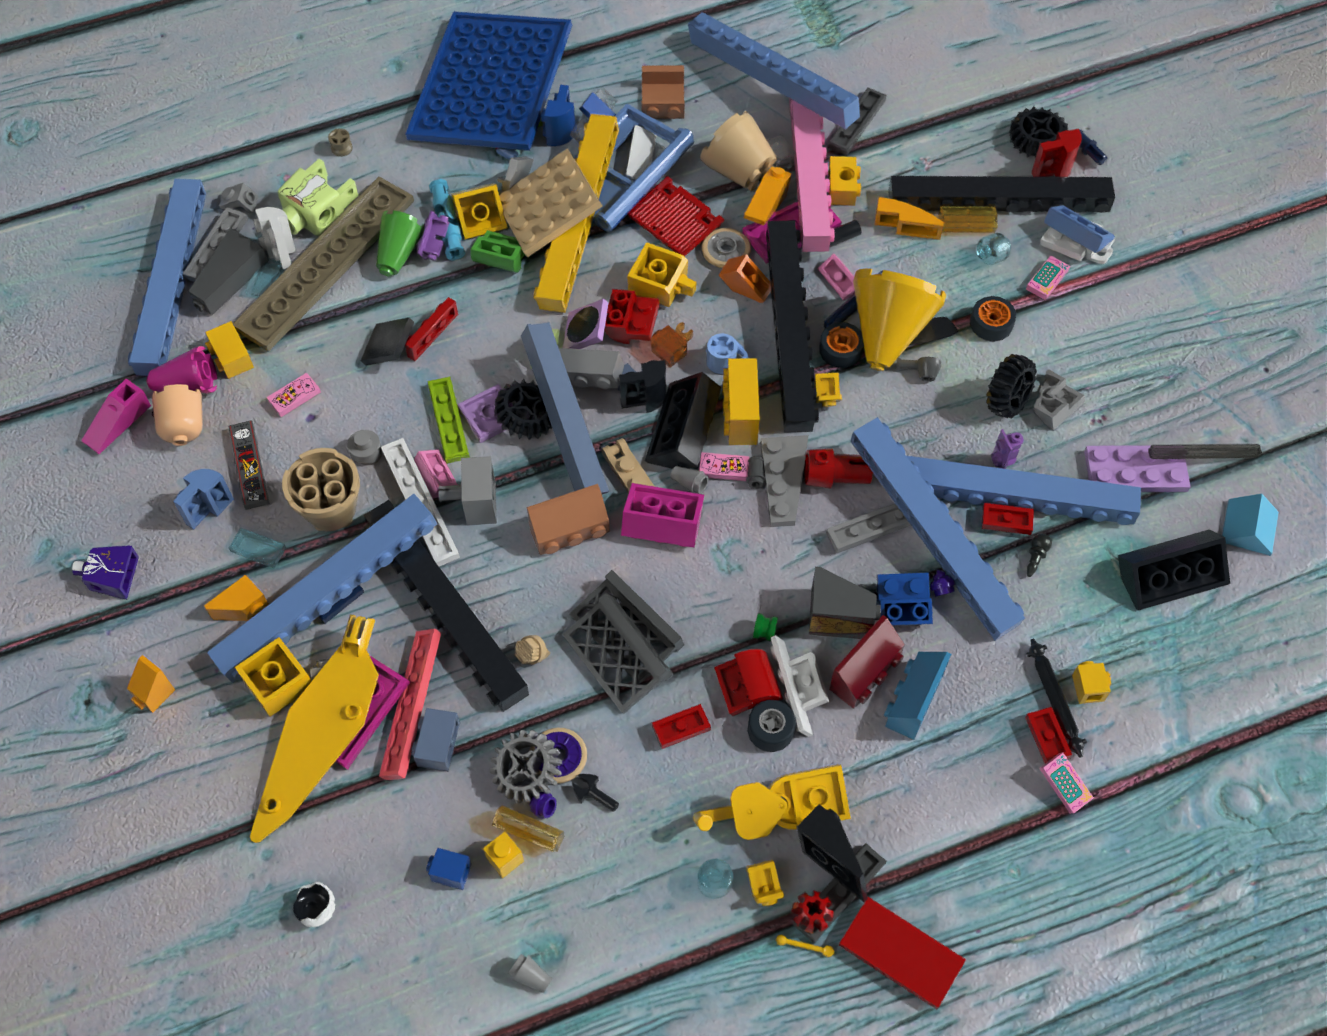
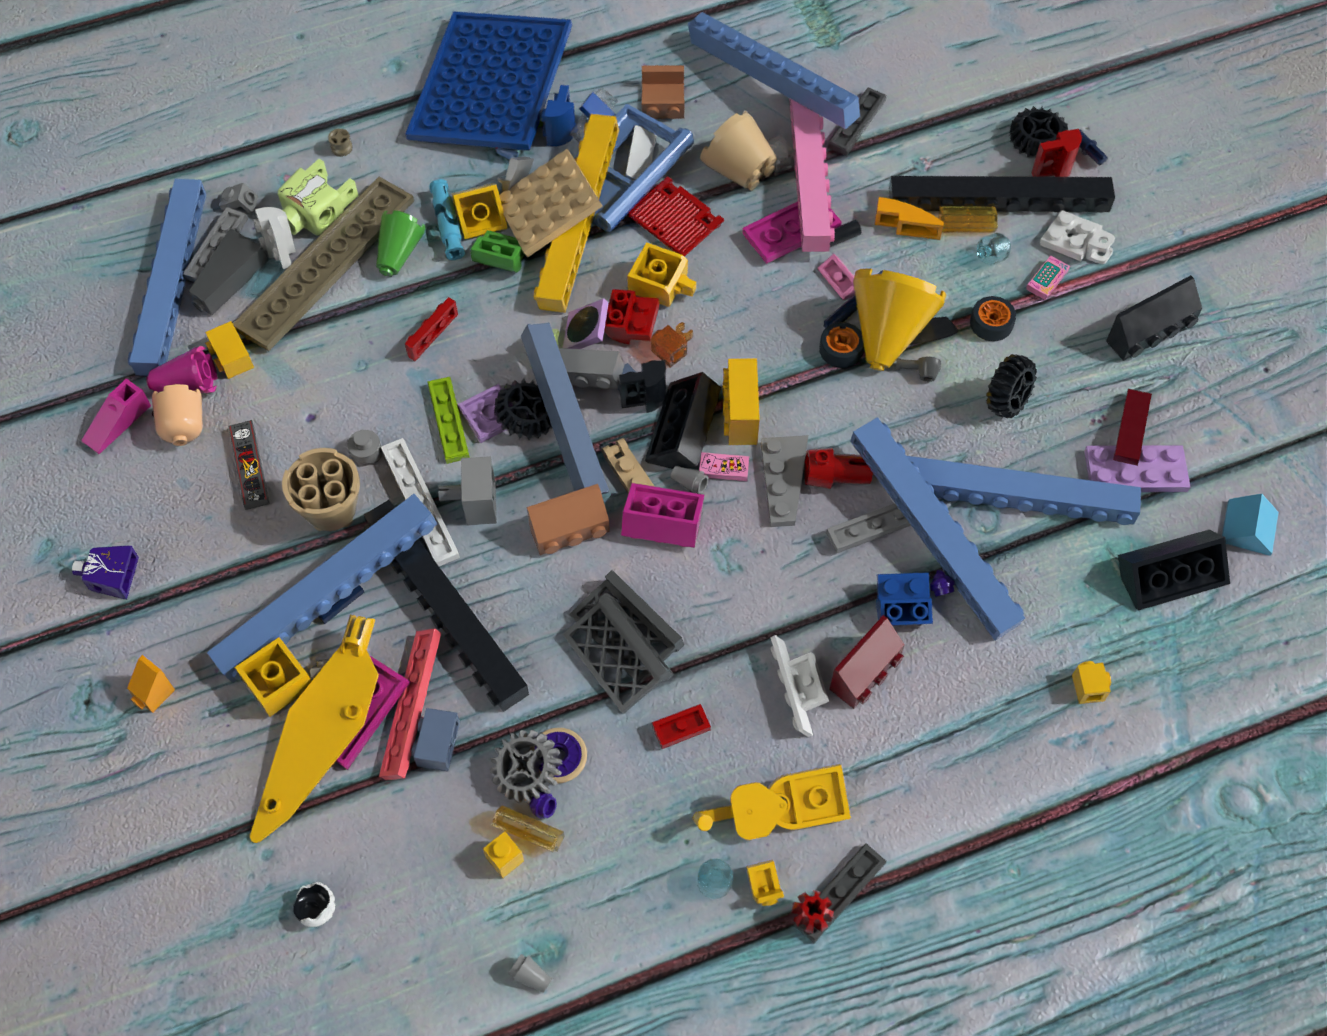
(204, 494): medium blue brick -> none
(237, 602): light orange slope -> none
(257, 547): clear light blue tile -> none
(293, 394): bright pink tile -> none
(387, 341): black tile -> none
(428, 245): medium lavender hinge -> none
(434, 471): bright pink slope -> none
(449, 868): blue brick -> none
(531, 650): tan piece -> none
(593, 792): black bar -> none
(720, 349): light blue piece -> none
(725, 236): light grey wheel -> none
(745, 278): orange slope -> none
(747, 681): red brick -> none
(755, 478): dark grey pin -> none
(765, 627): green wheel -> none
(769, 195): light orange slope -> none
(771, 715): black wheel -> none
(790, 327): black brick -> none
(827, 389): yellow bracket -> none
(827, 951): yellow hinge -> none
(828, 846): black slope -> none
(840, 607): dark grey slope -> none
(843, 180): yellow brick -> none
(902, 953): red tile -> none
(916, 692): dark azure slope -> none
(1006, 449): medium lavender hinge -> none
(1007, 518): red plate -> none
(1041, 544): pearl dark grey bar -> none
(1047, 734): red plate -> none
(1056, 400): light grey slope -> none
(1056, 697): black wheel -> none
(1066, 783): tile -> none
(1078, 228): medium blue slope -> none
(1132, 427): none -> dark red tile
(1155, 319): none -> black slope
(1204, 451): clear smoke axle -> none

